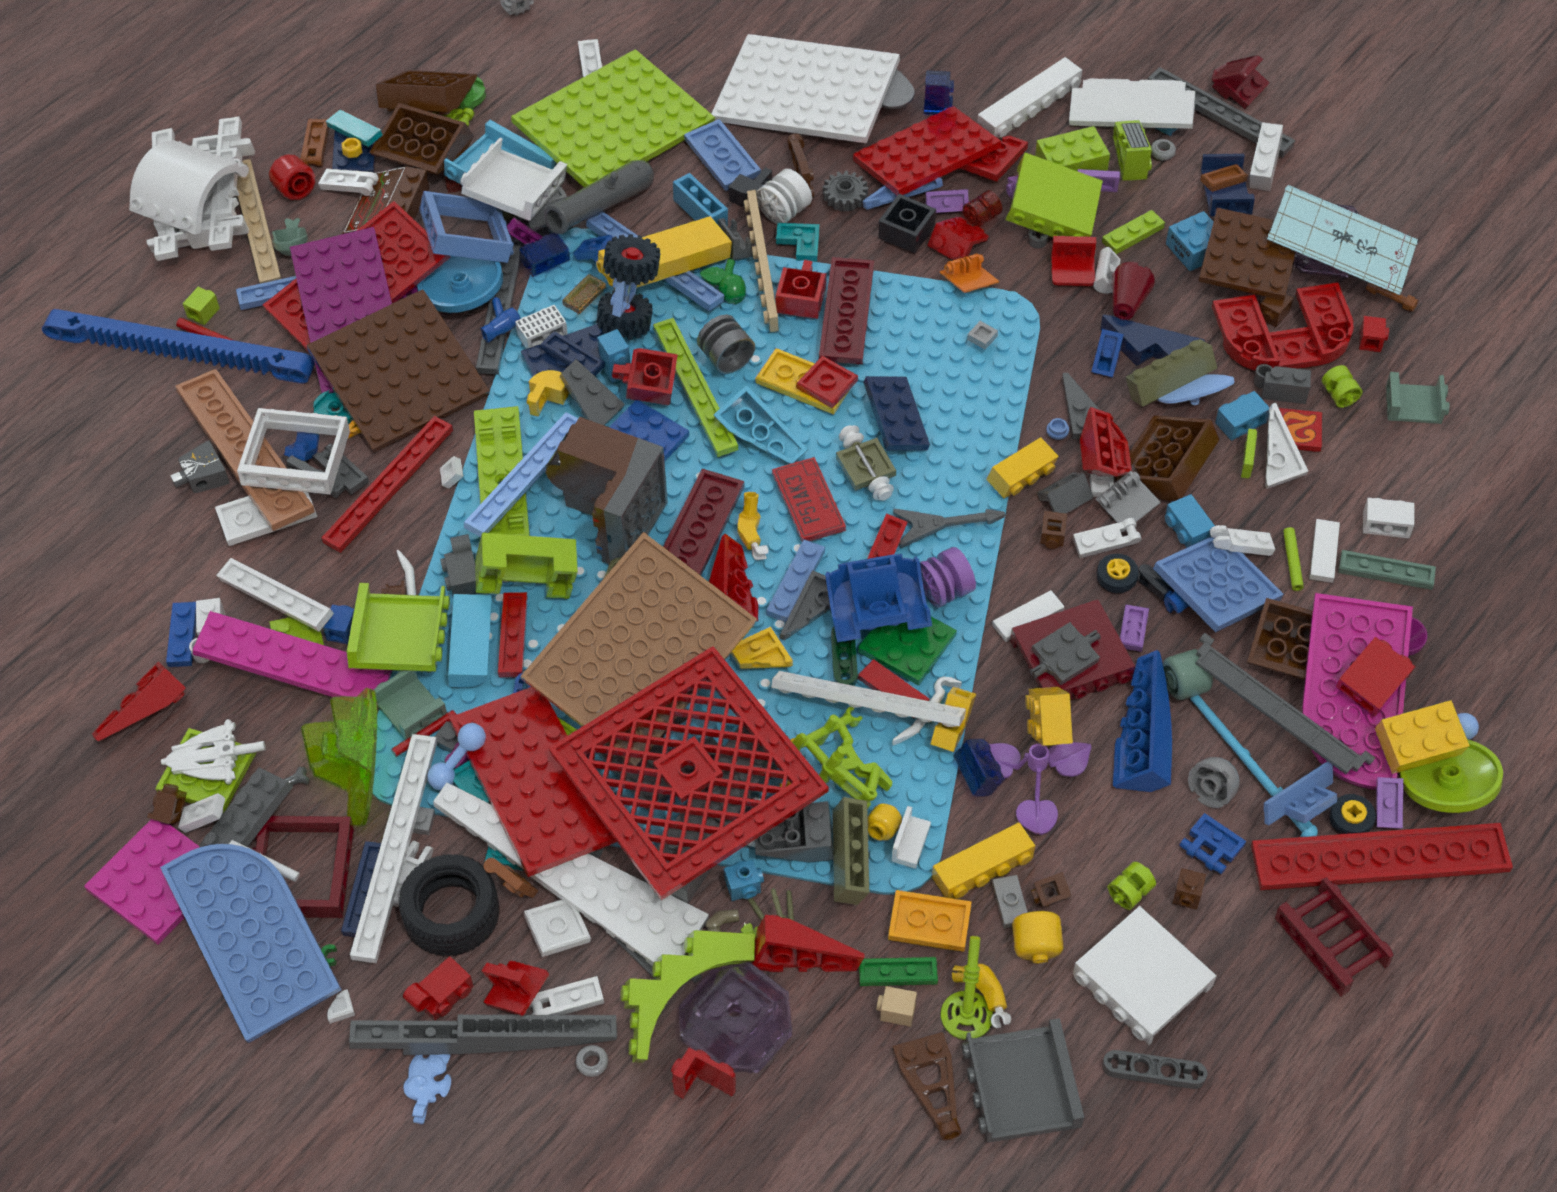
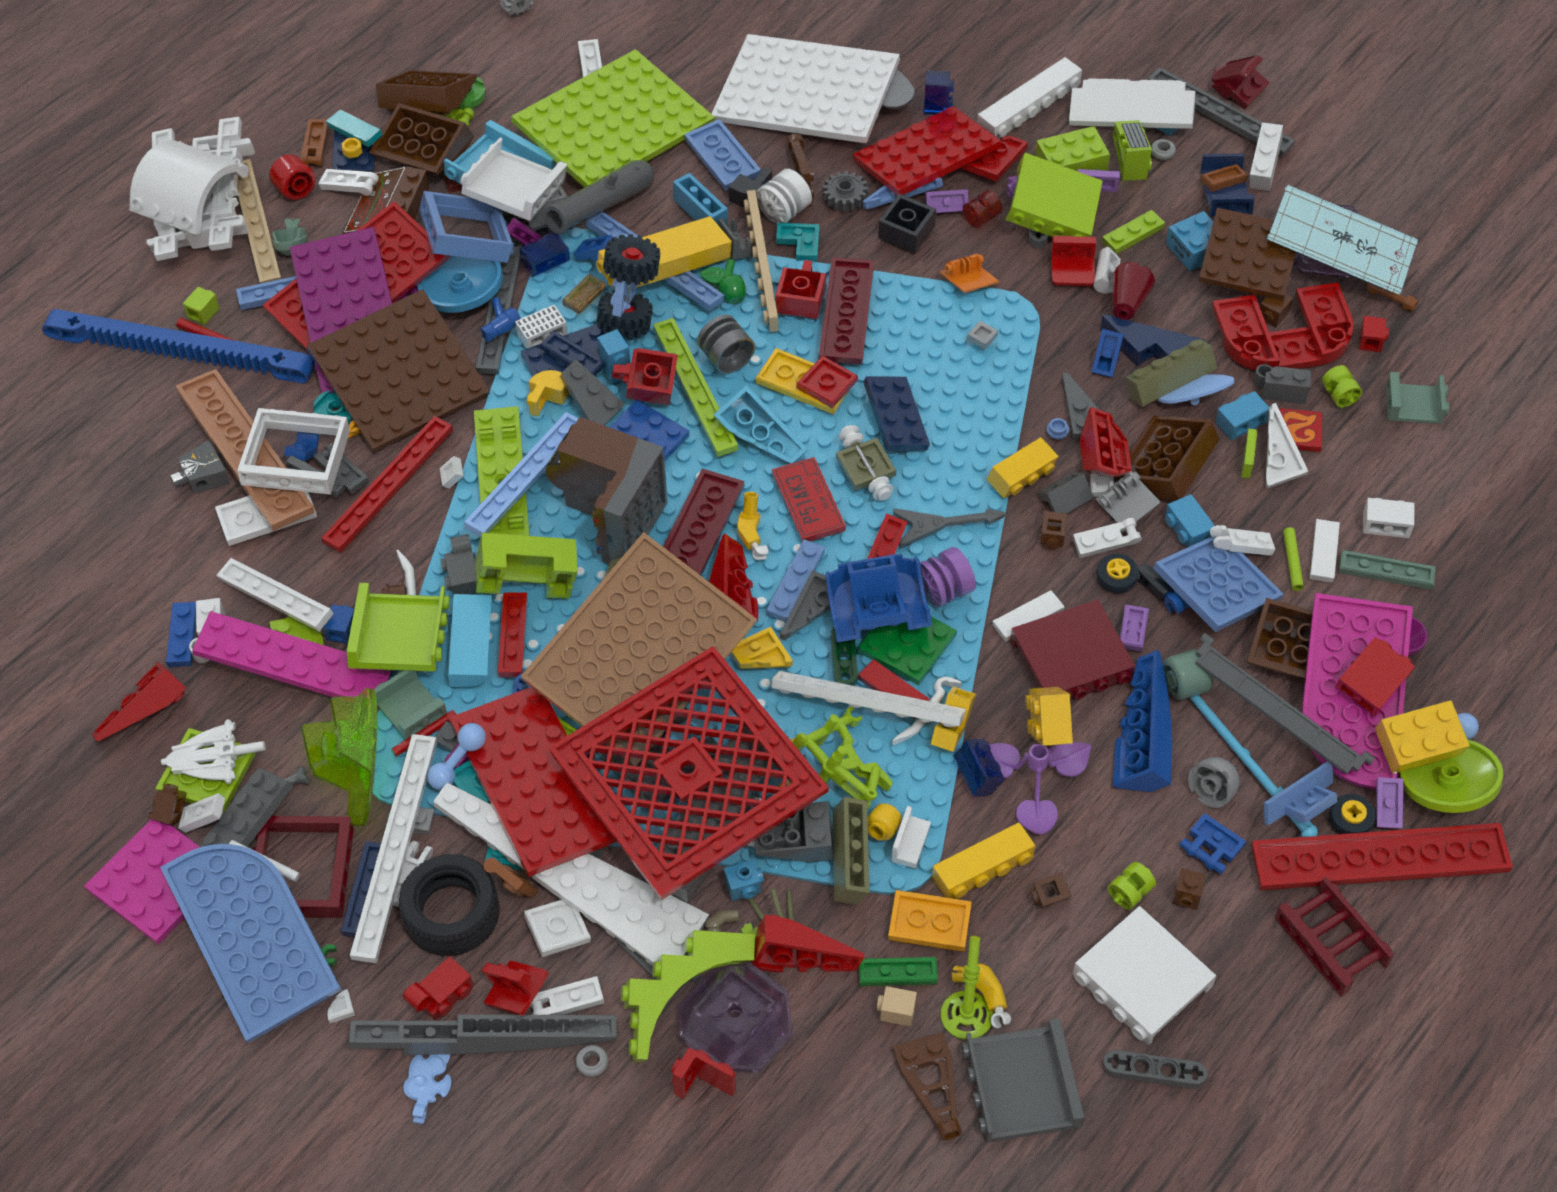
(955, 237): red bracket -> none
(1009, 898): light grey plate -> none
(1037, 936): yellow head -> none
(1065, 653): dark grey plate -> none

